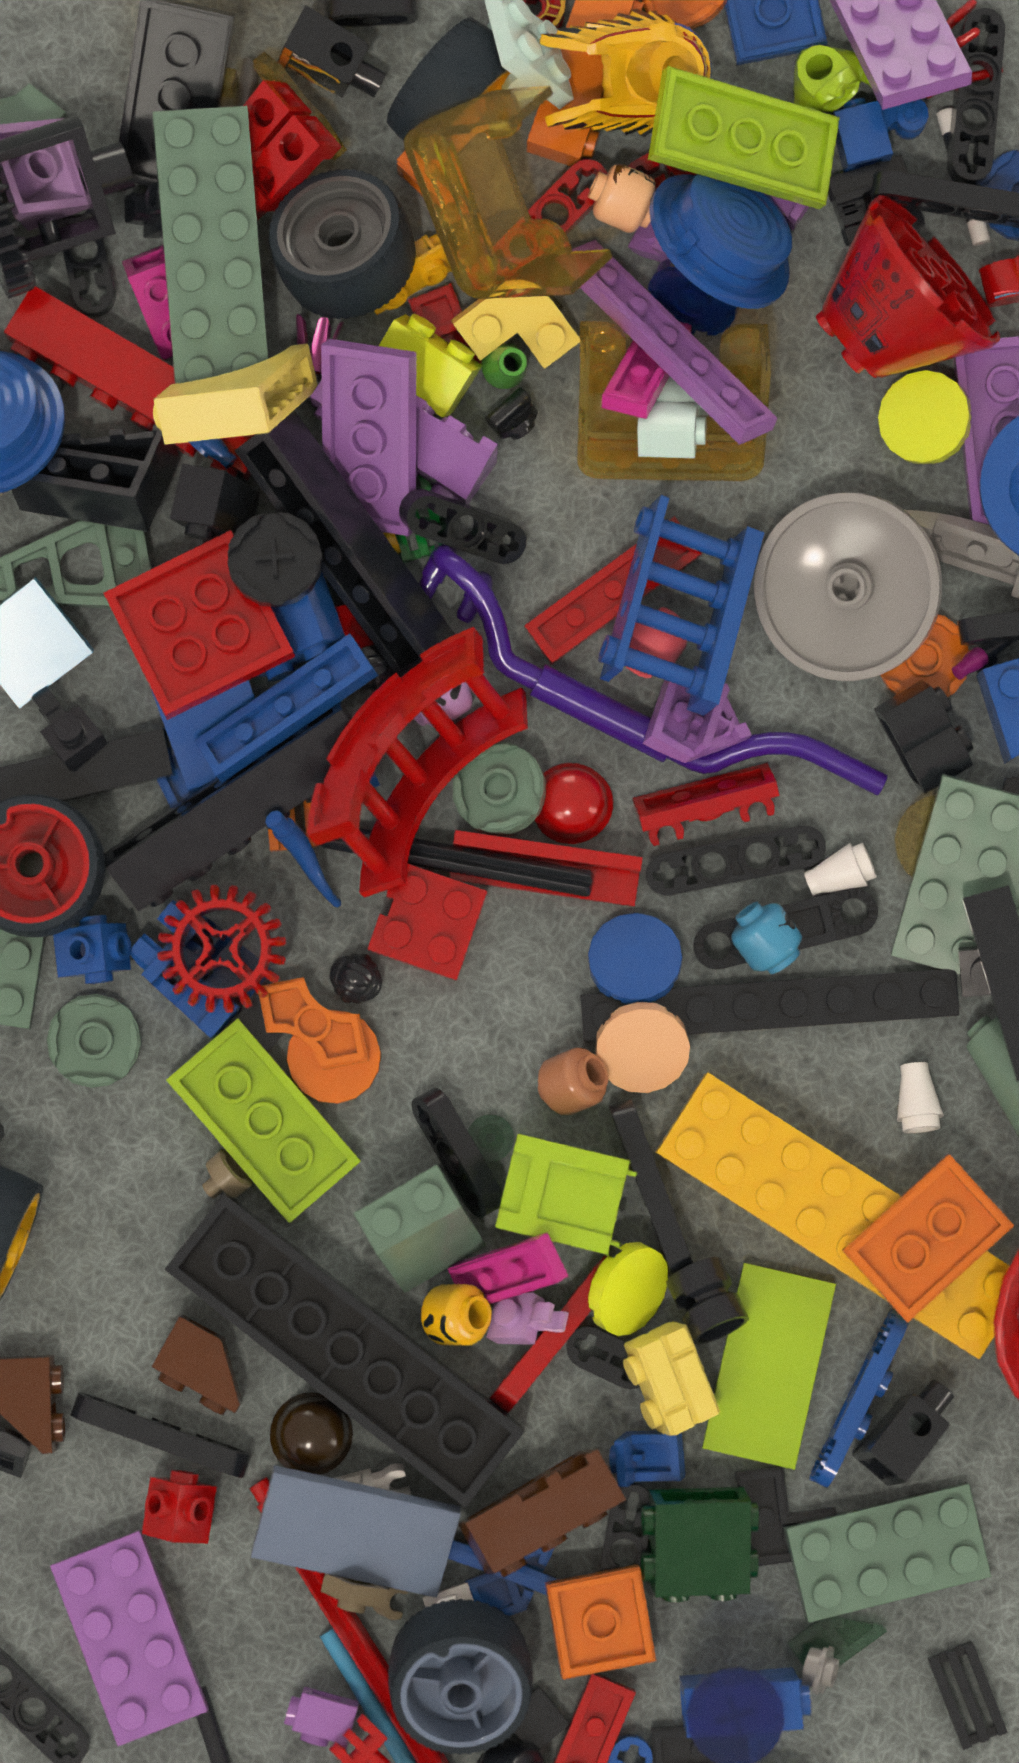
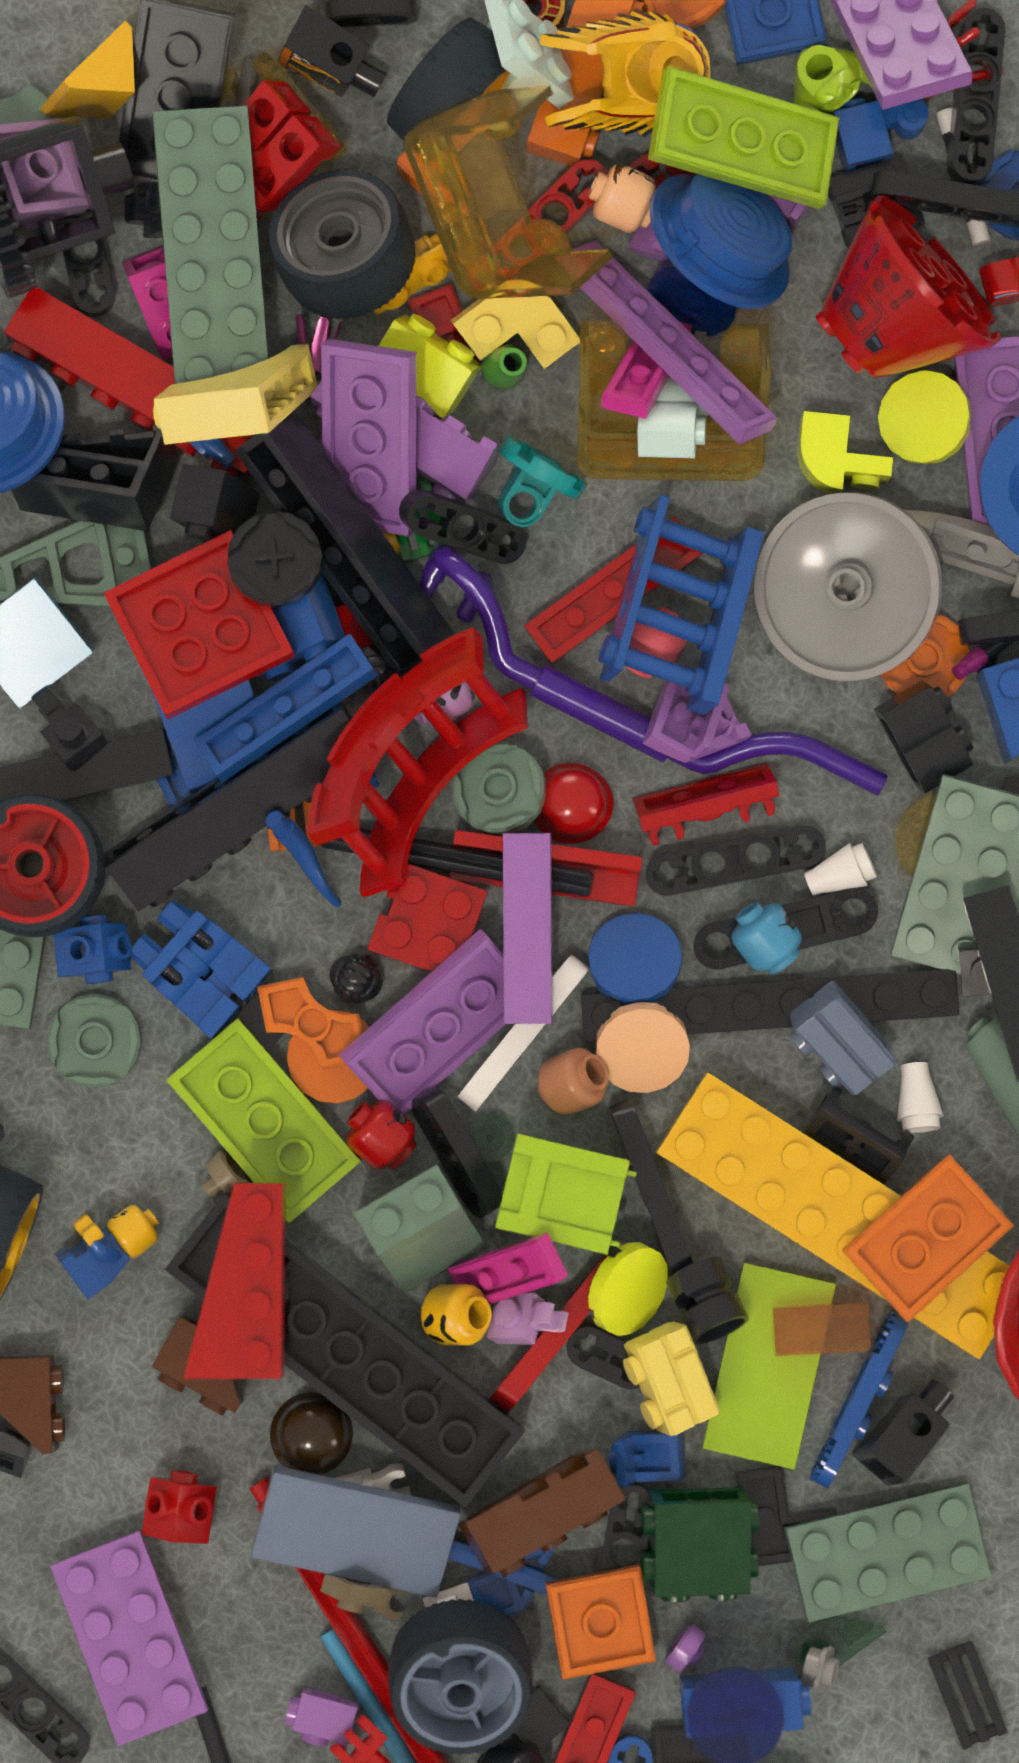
(99, 82): none -> yellow slope
(106, 1251): none -> piece
(160, 1435): black beam -> none
(194, 919): red gear -> none
(244, 1301): none -> red wedge
(381, 1135): none -> red head
(433, 1026): none -> medium lavender tile
(513, 416): black plate -> none
(519, 1038): none -> white beam
(527, 928): none -> medium lavender tile
(539, 477): none -> teal tile
(686, 1648): none -> medium lavender tile
(821, 1329): none -> clear orange tile
(825, 456): none -> neon yellow brick
(842, 1039): none -> sand blue brick
(856, 1139): none -> black hinge

